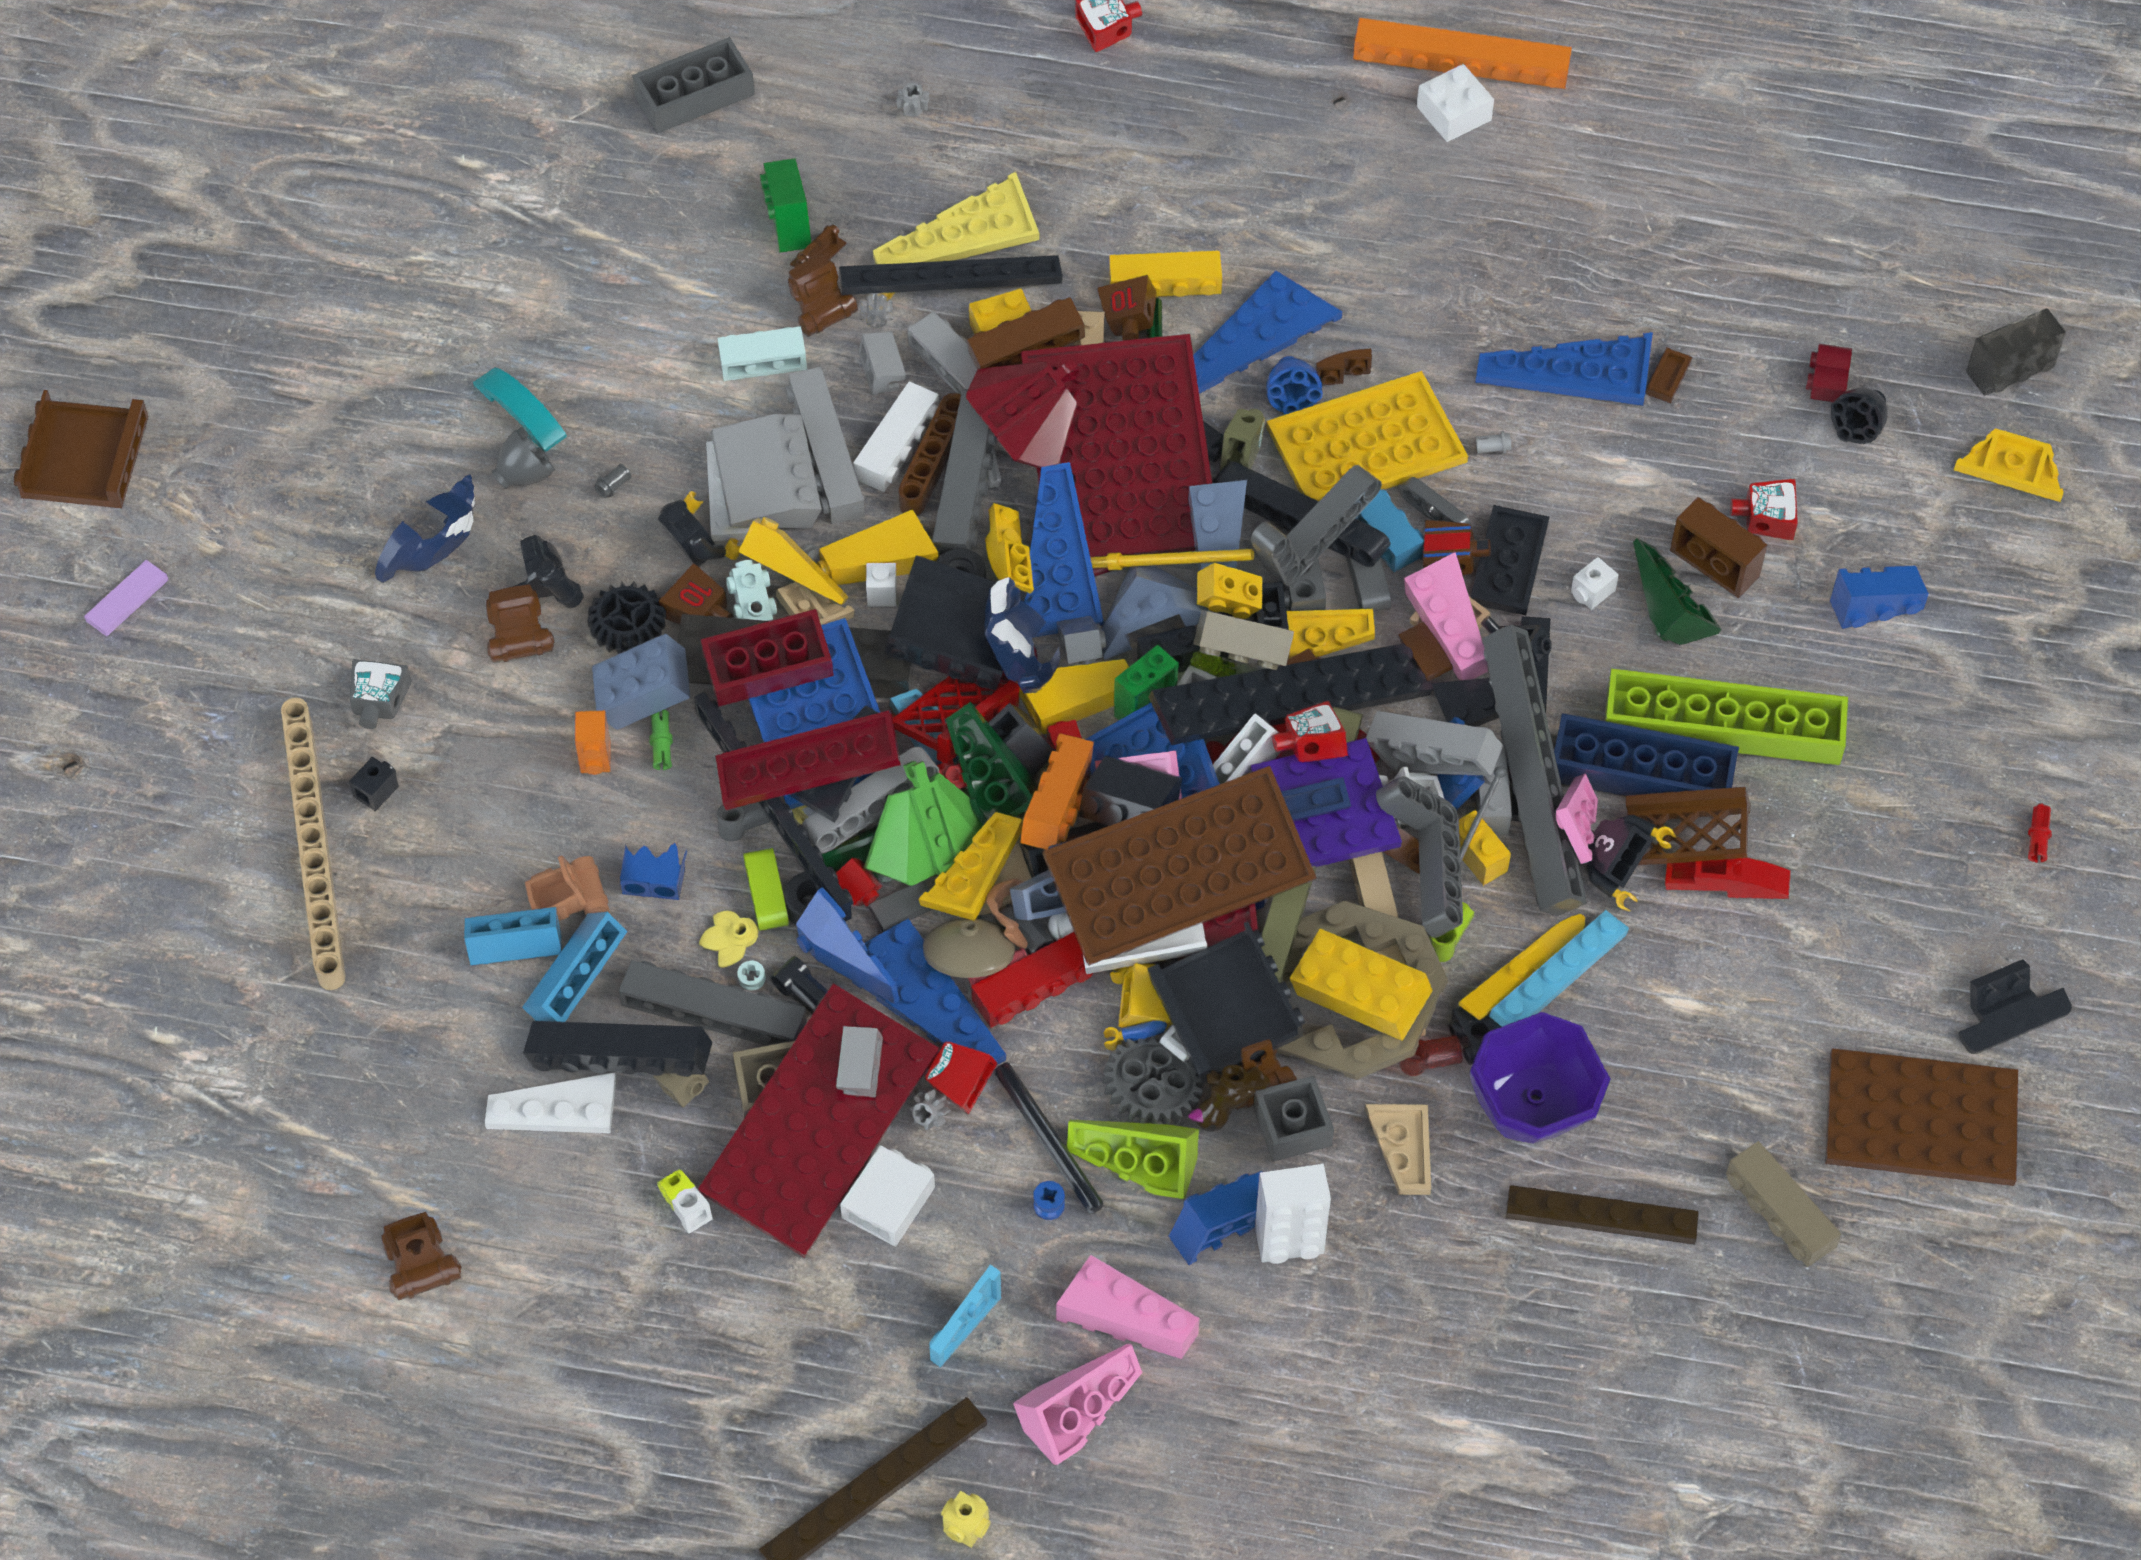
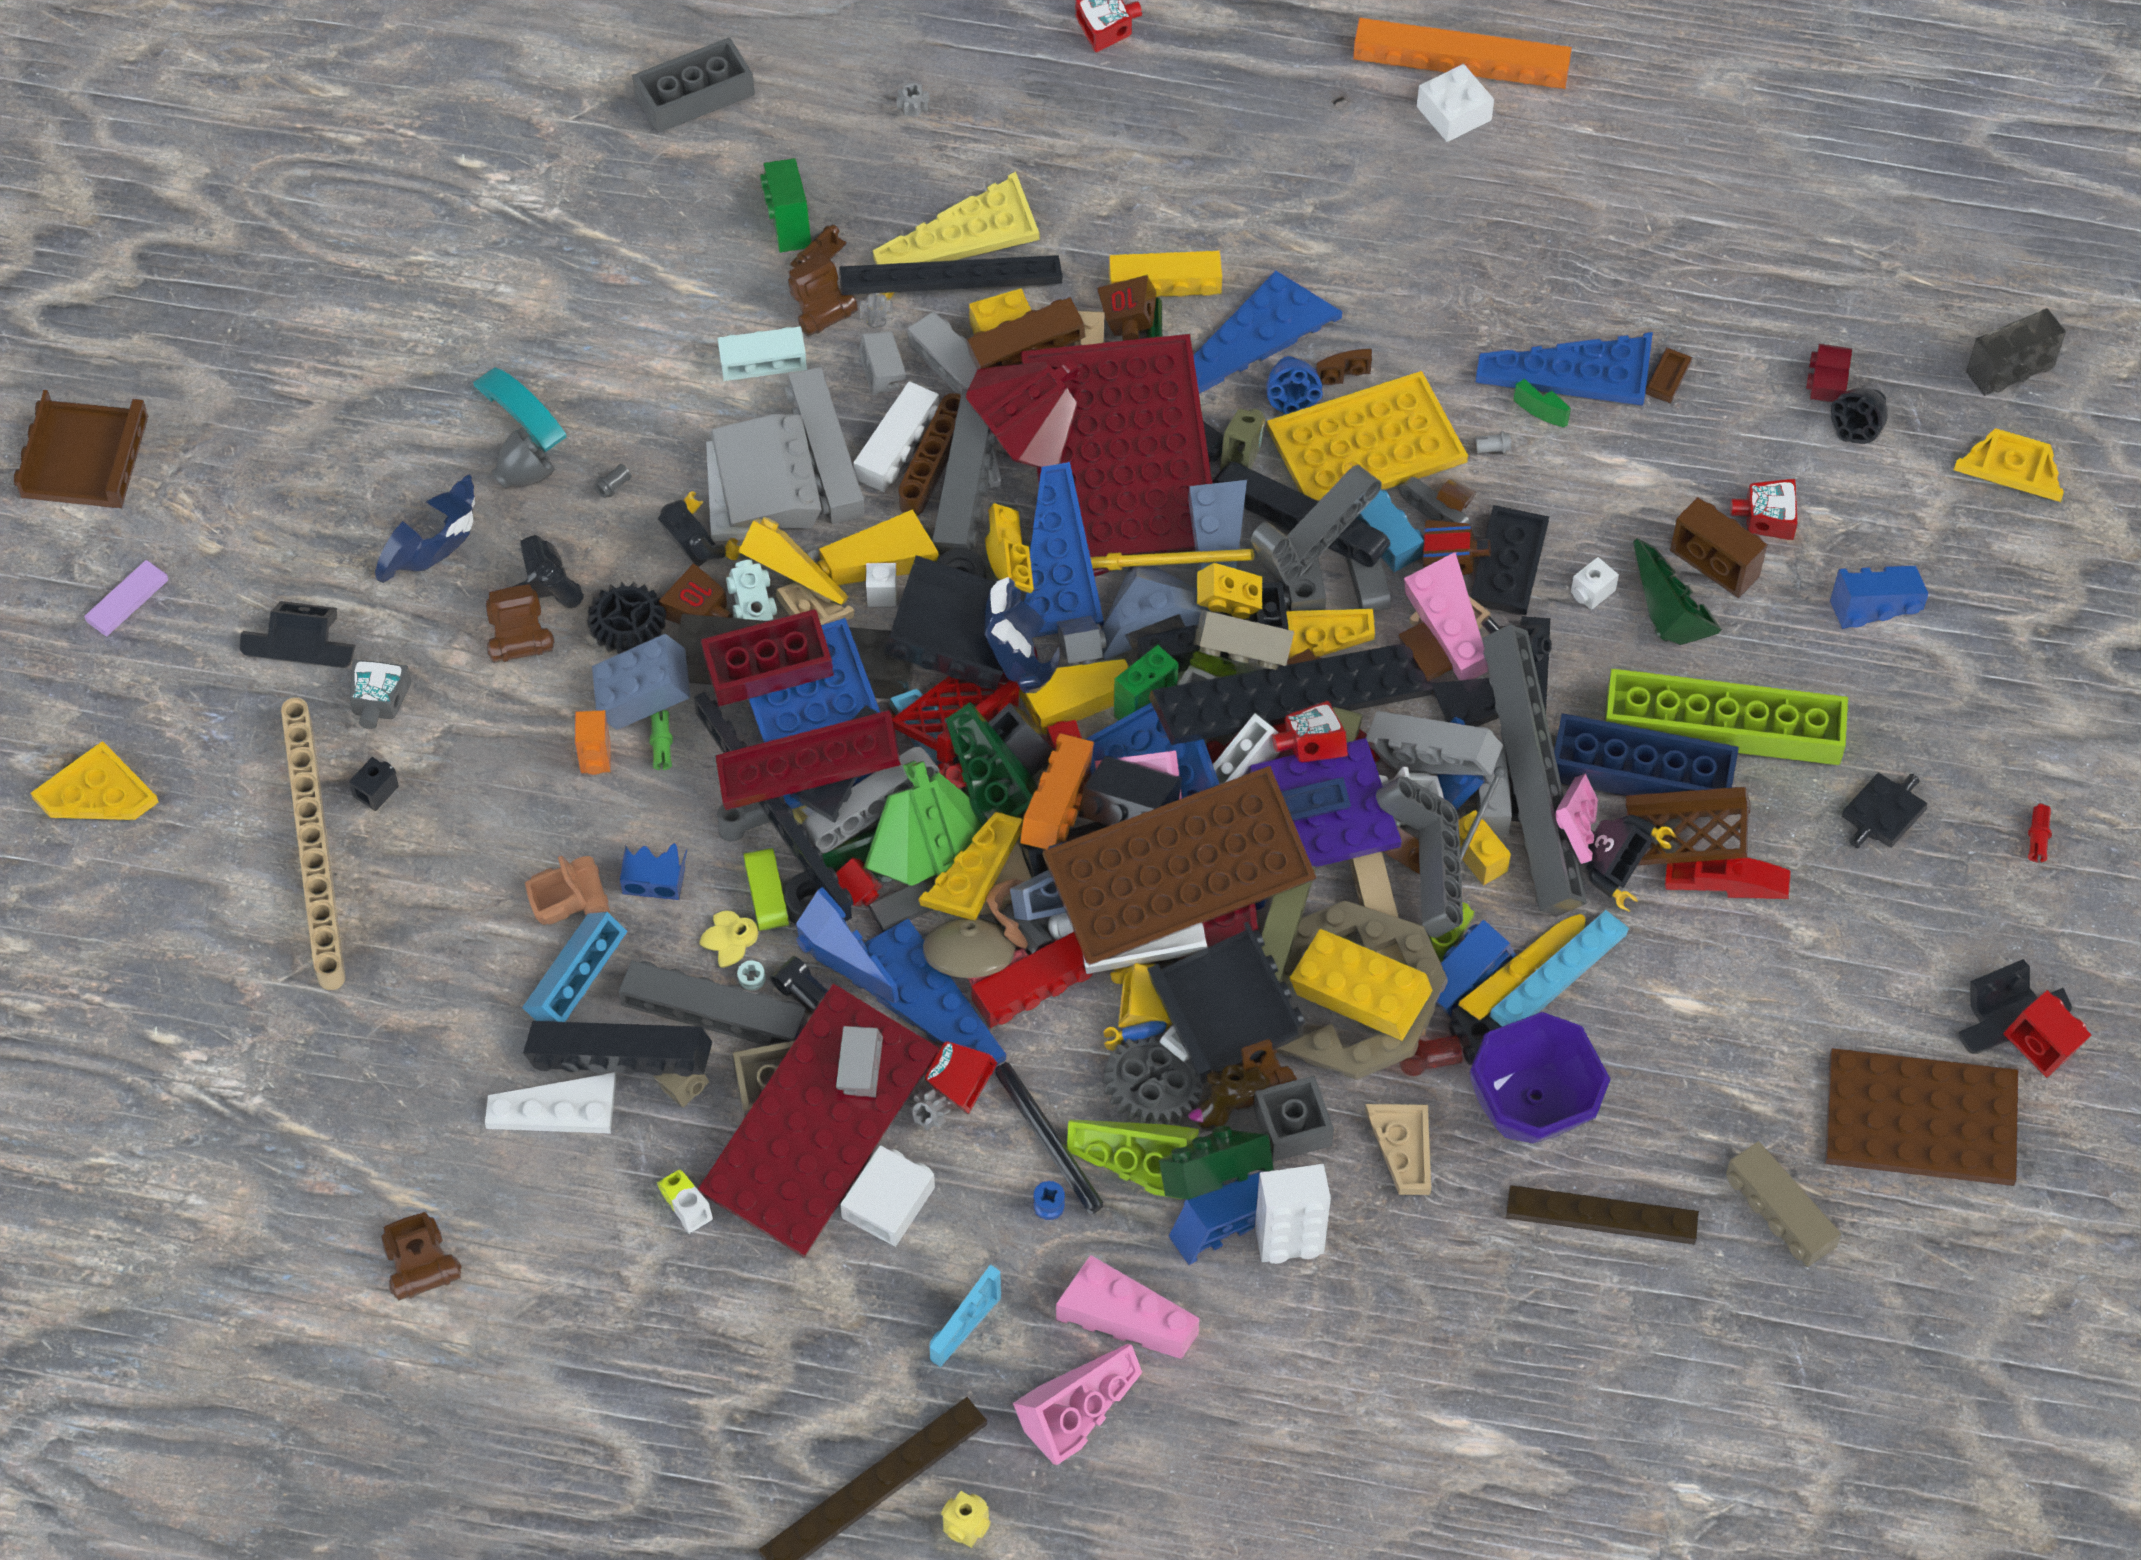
(95, 788): none -> yellow plate
(298, 635): none -> black plate
(513, 936): dark azure brick -> none
(1214, 1159): none -> dark green wedge
(1455, 495): none -> reddish brown slope
(1472, 963): none -> blue wedge
(1547, 407): none -> green slope
(1884, 810): none -> black plate
(2047, 1033): none -> red brick

